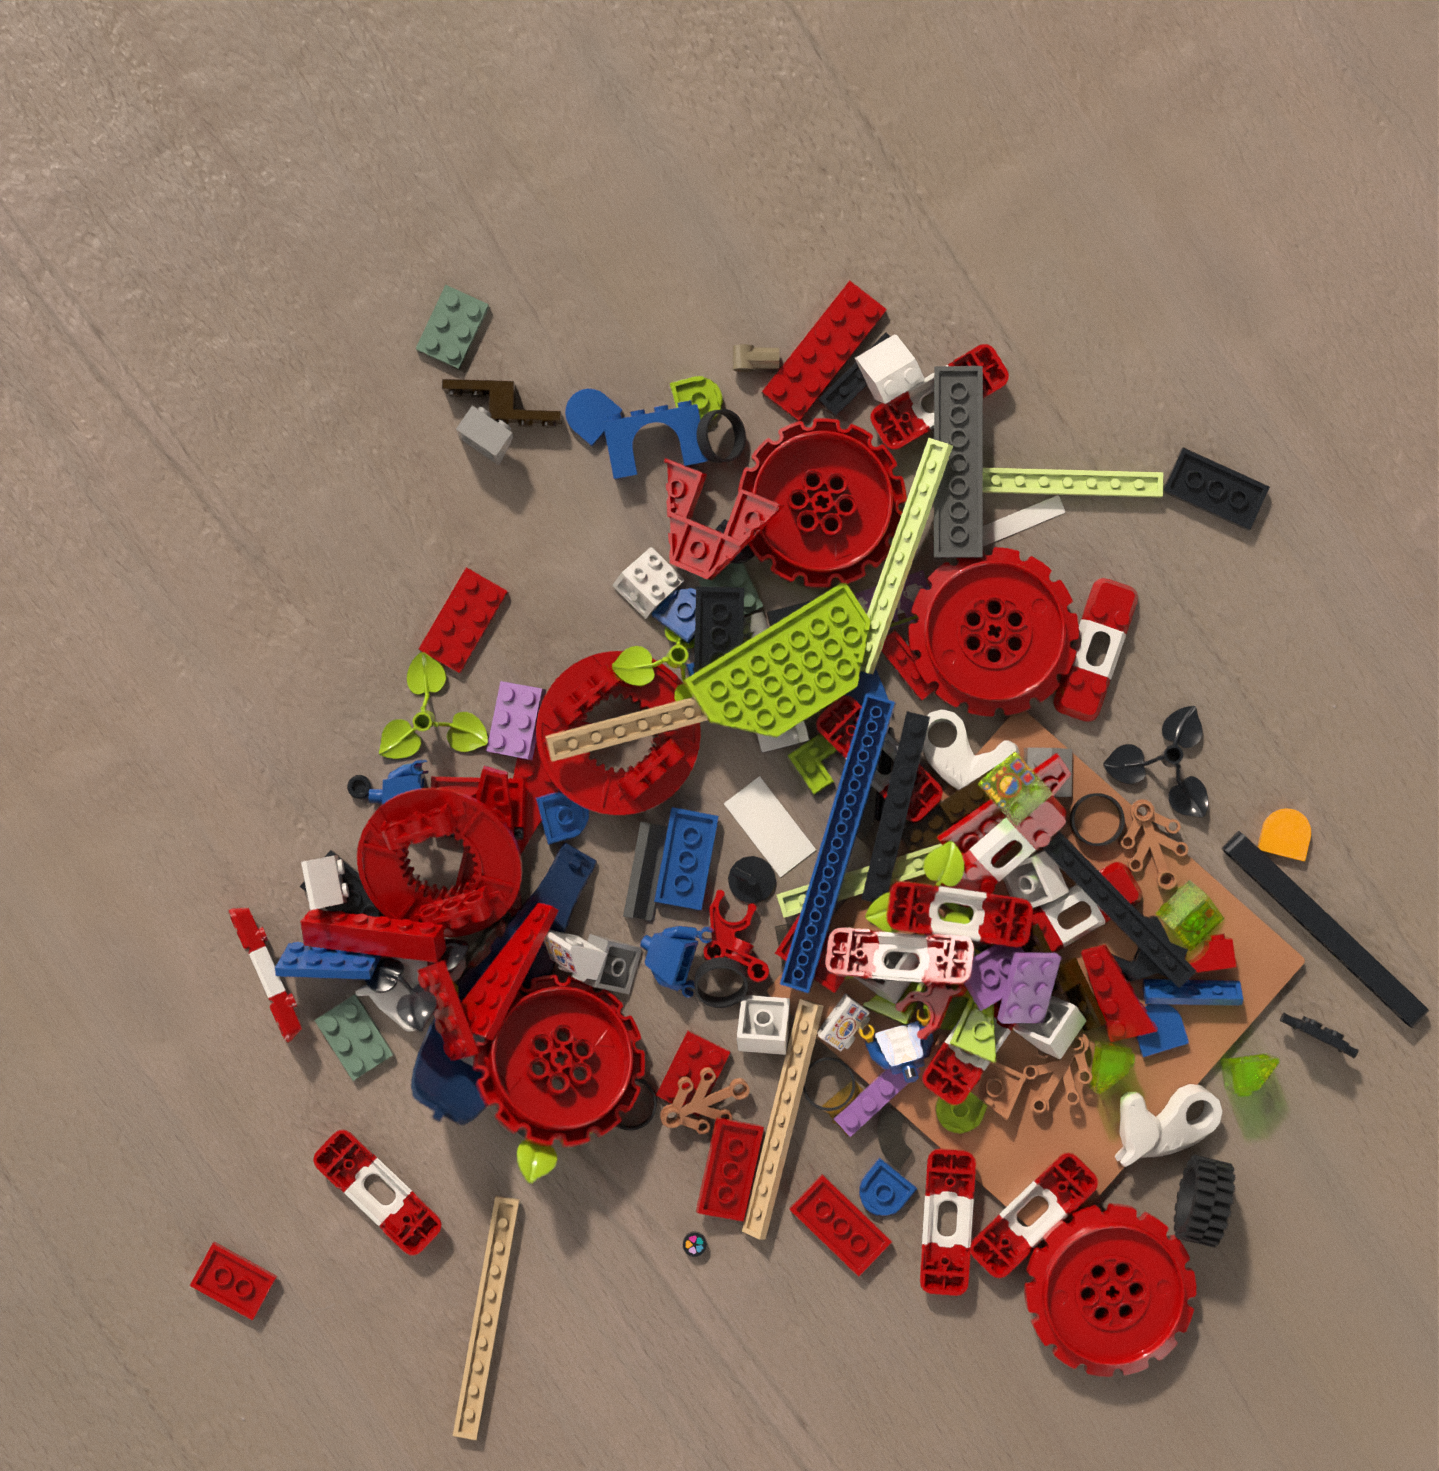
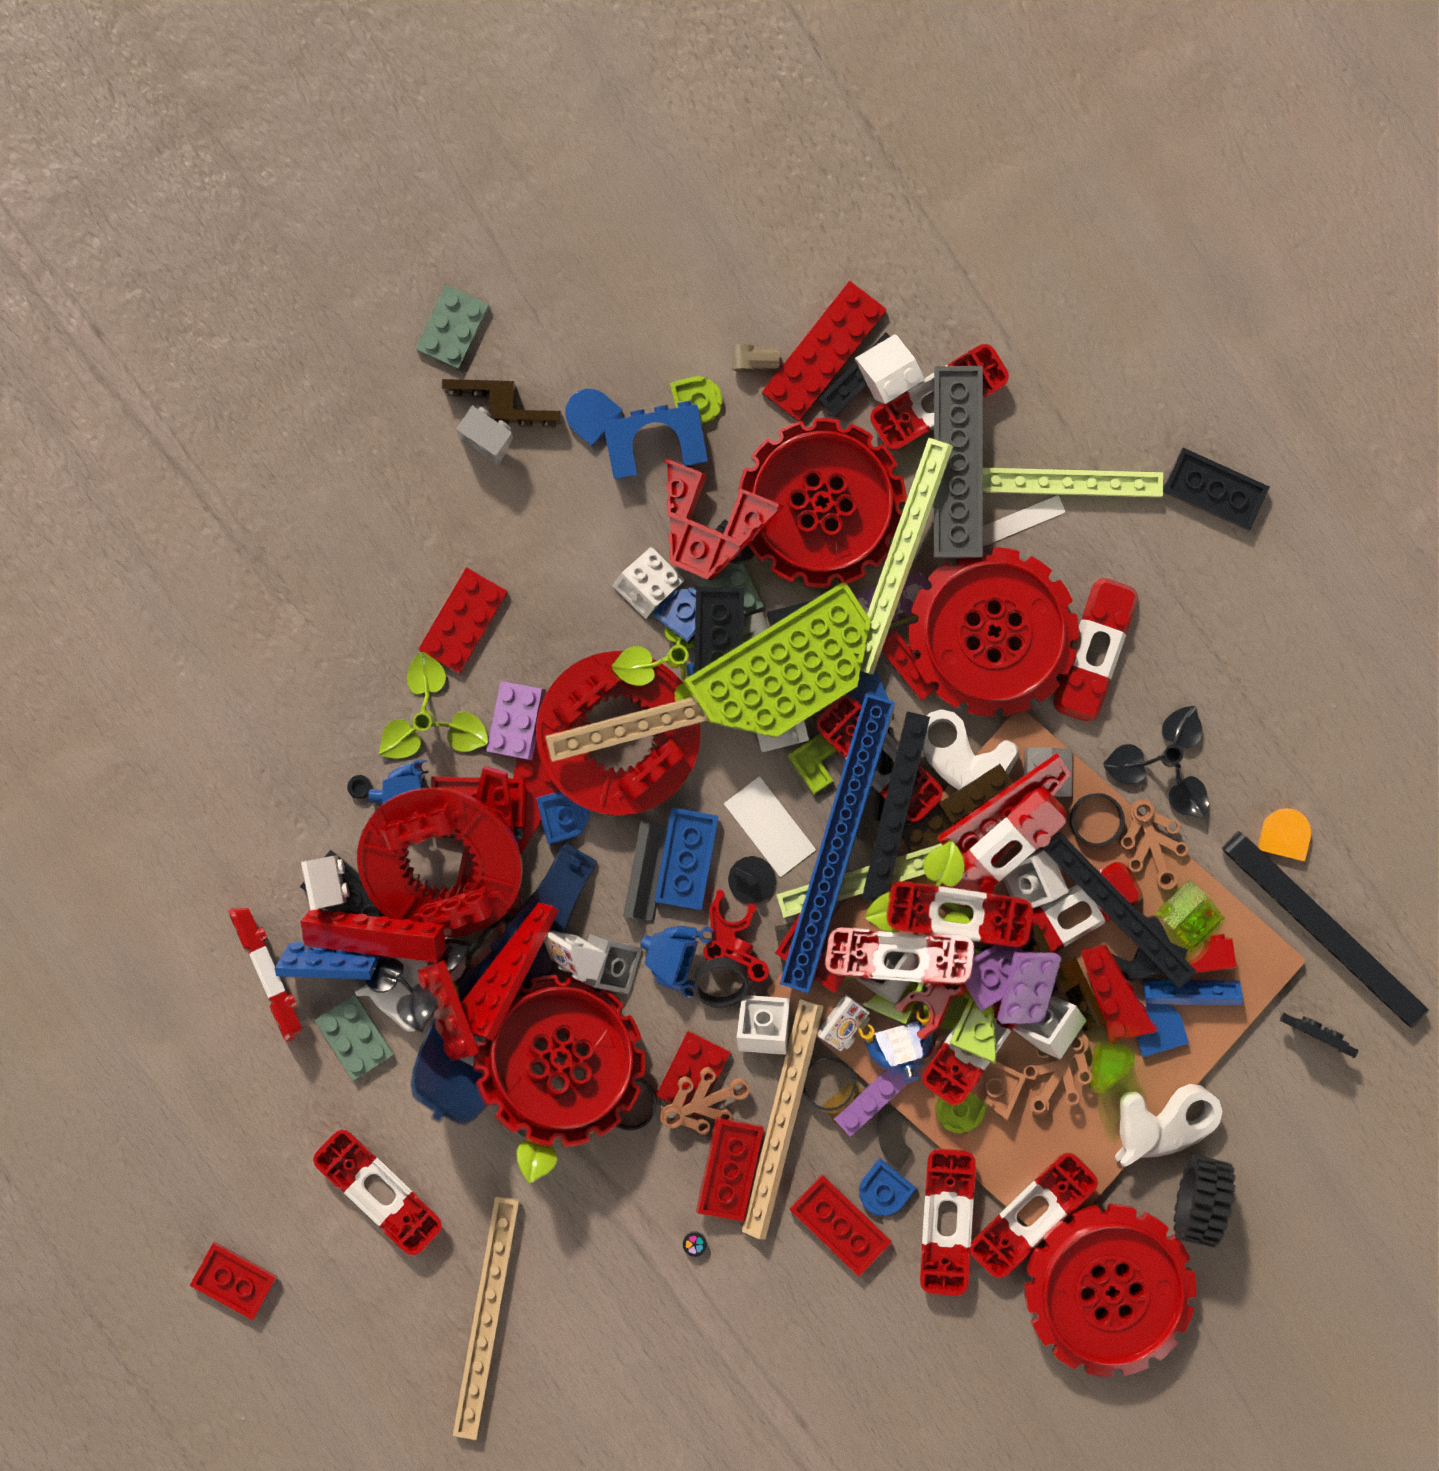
(739, 433): black tyre -> none
(1015, 788): clear neon green slope -> none
(1247, 1073): clear neon green slope -> none

